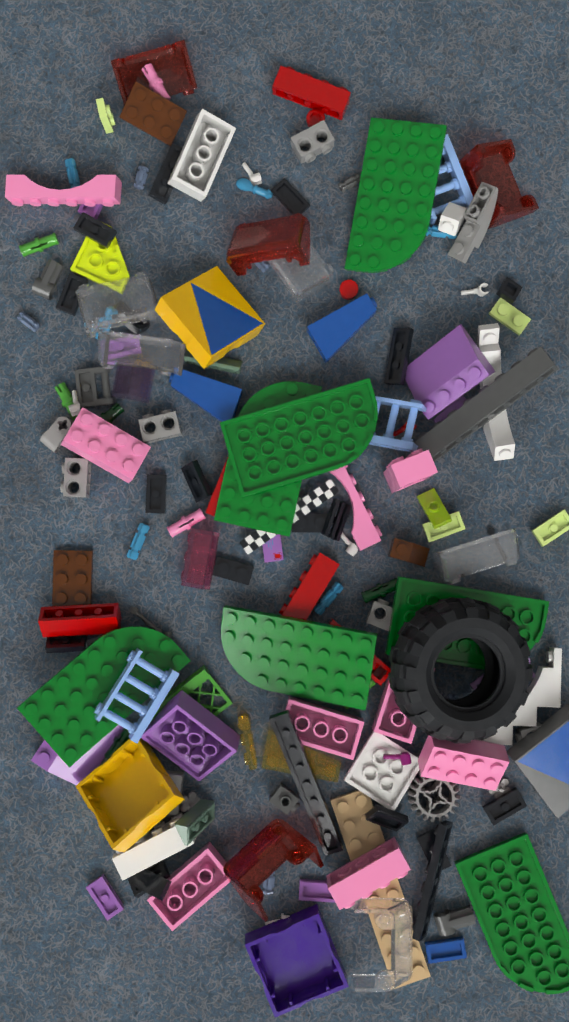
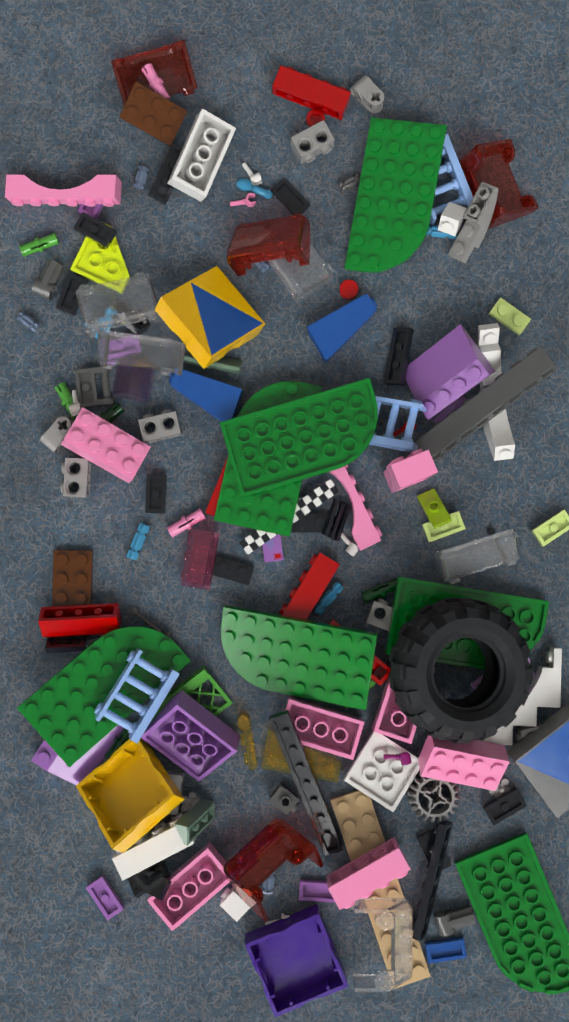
(72, 172): dark azure axle -> none
(105, 115): yellowish green plate -> none
(196, 481): black plate -> none
(233, 903): none -> white brick
(244, 201): none -> bright pink hand
(368, 94): none -> light grey piece
(386, 818): black tile -> none
(408, 552): reddish brown slope -> none
(478, 291): white hand -> none
(509, 290): black plate -> none

